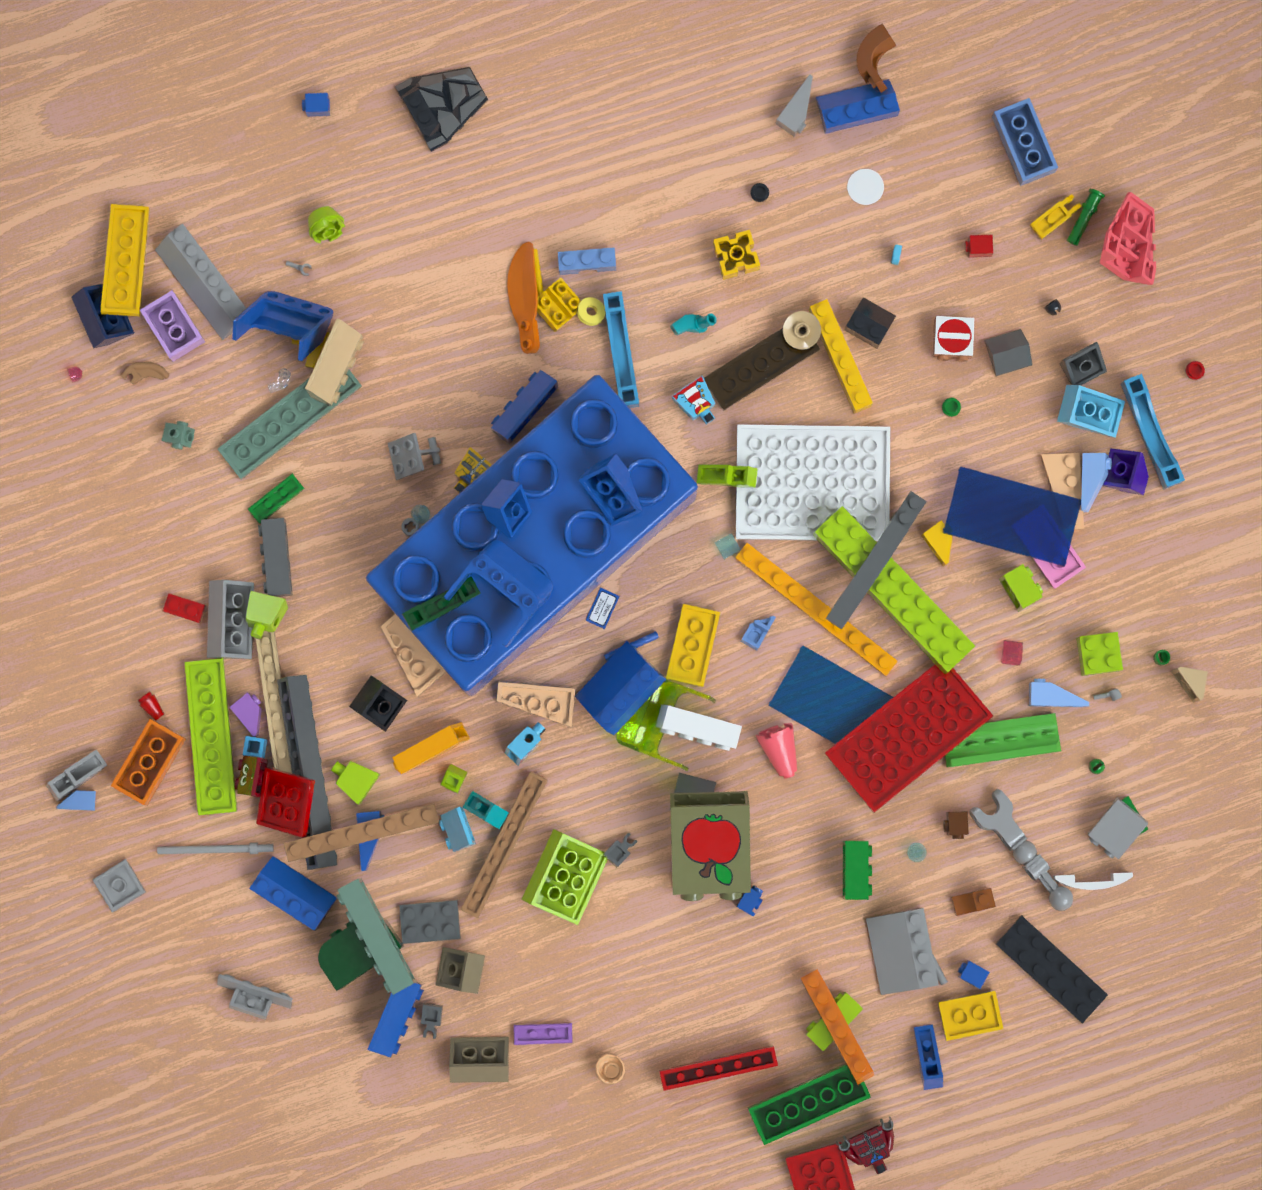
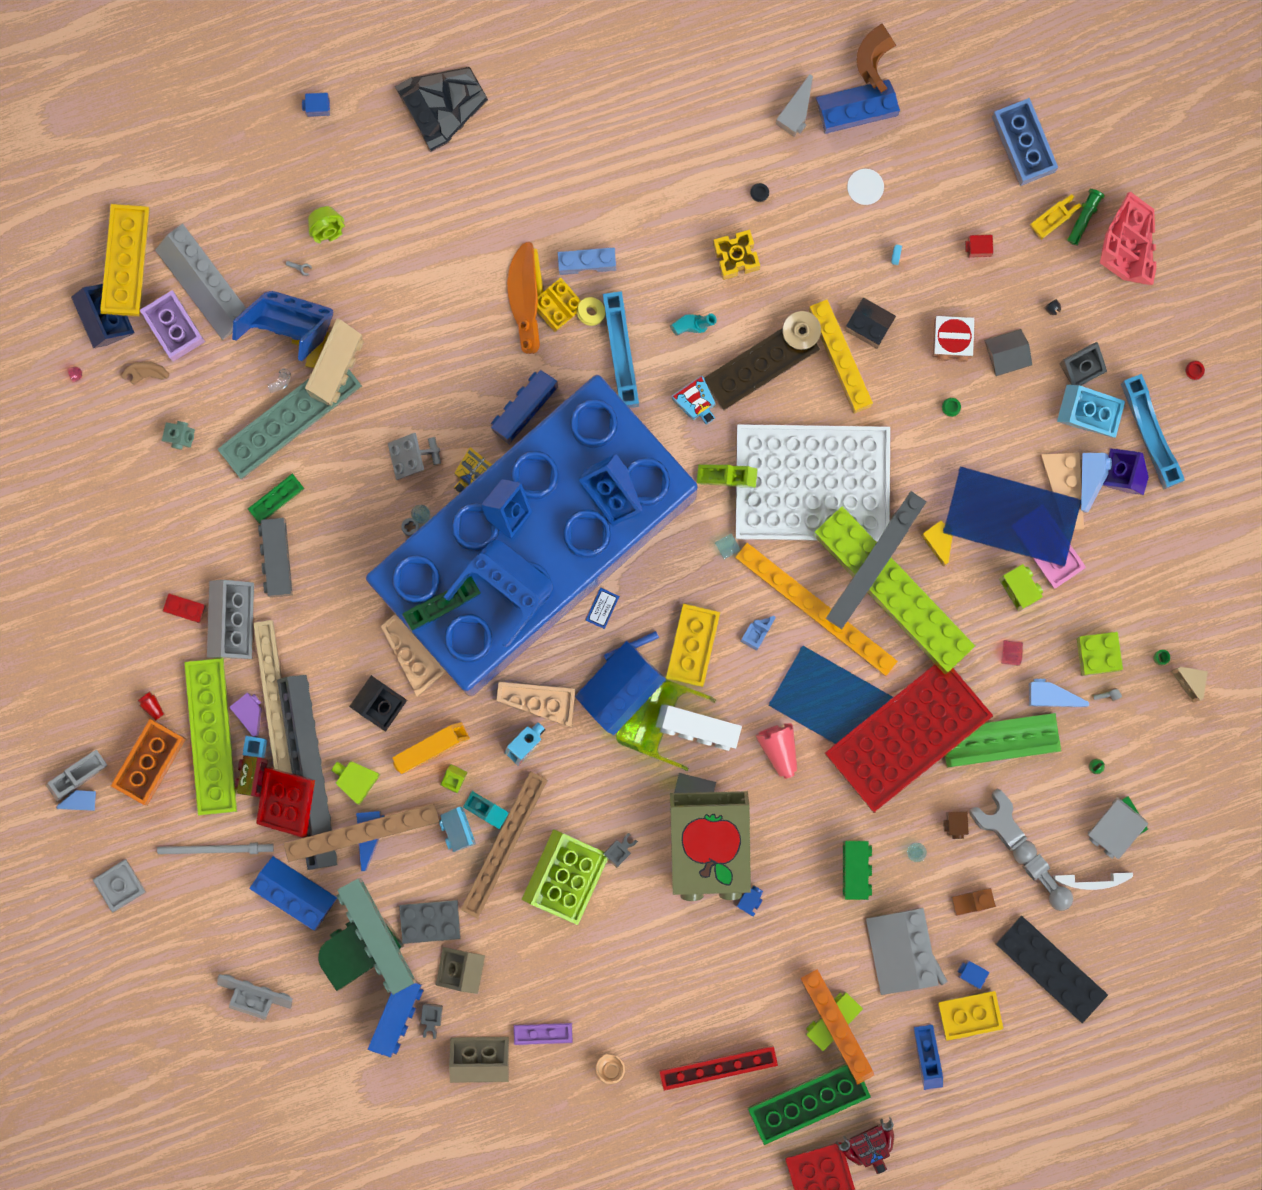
(264, 613): lime torso -> none

